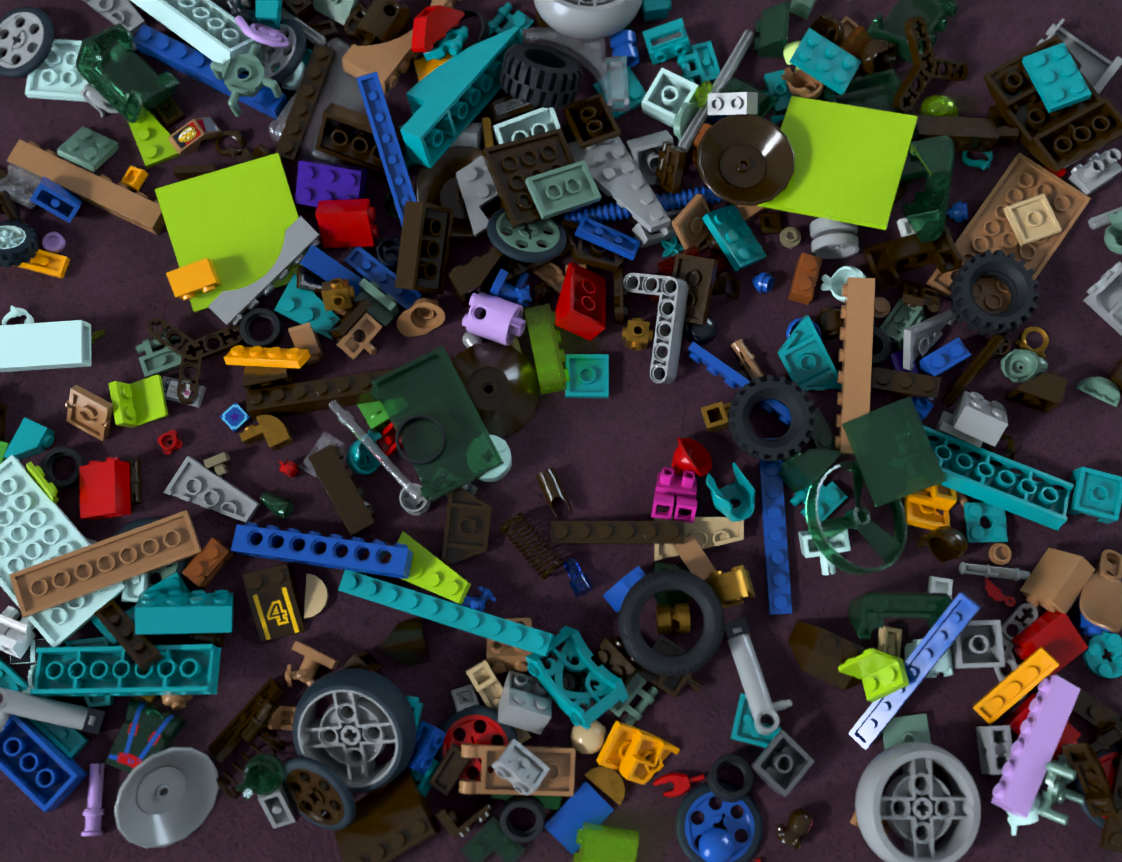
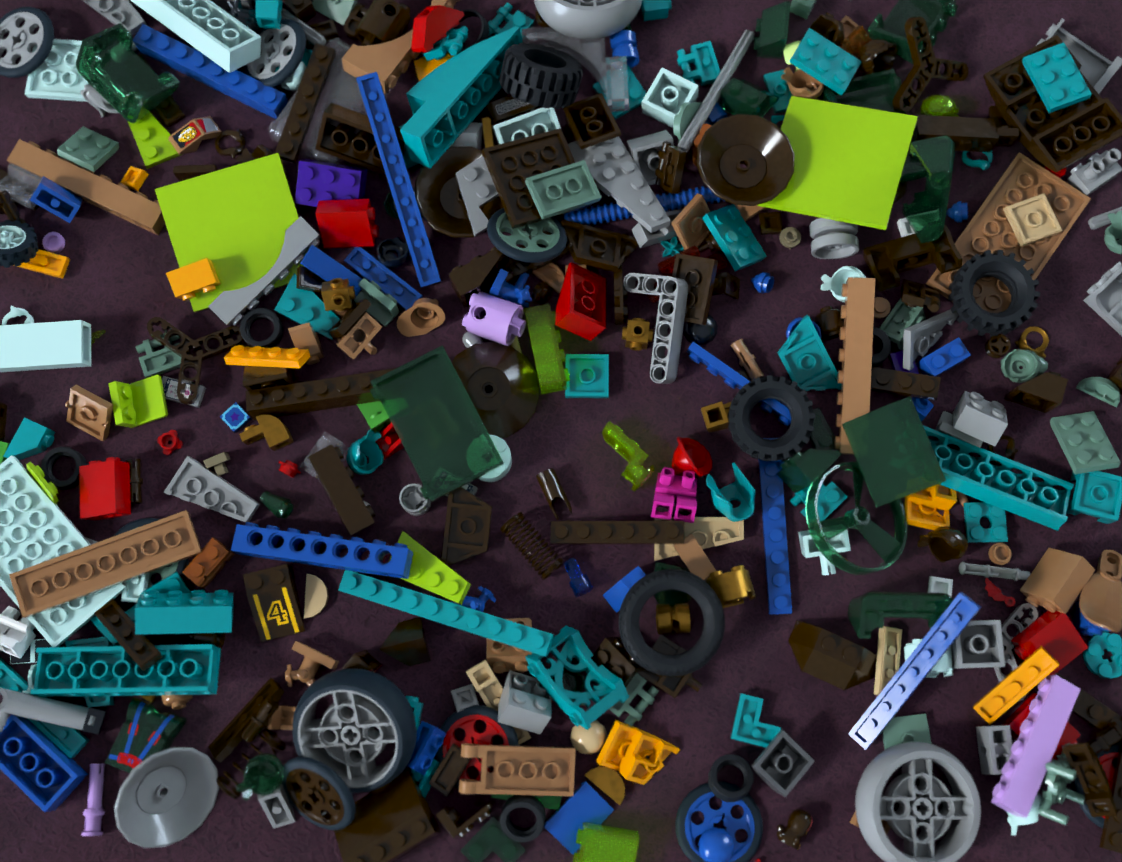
(244, 87): sand green plate -> none
(264, 35): lavender piece -> none
(348, 420): clear bar -> none
(408, 420): black tyre -> none
(424, 247): dark brown slope -> none
(520, 768): light grey bracket -> none
(607, 238): blue tile -> none
(631, 452): none -> clear neon green piece
(667, 41): teal window -> none
(680, 781): red hand -> none
(702, 93): clear neon green piece -> none
(732, 103): brick -> none
(751, 676): light grey piece -> none
(805, 278): dark orange brick -> none
(879, 672): lime bracket -> none
(973, 369): dark brown axle -> none
(1084, 442): none -> sand green plate

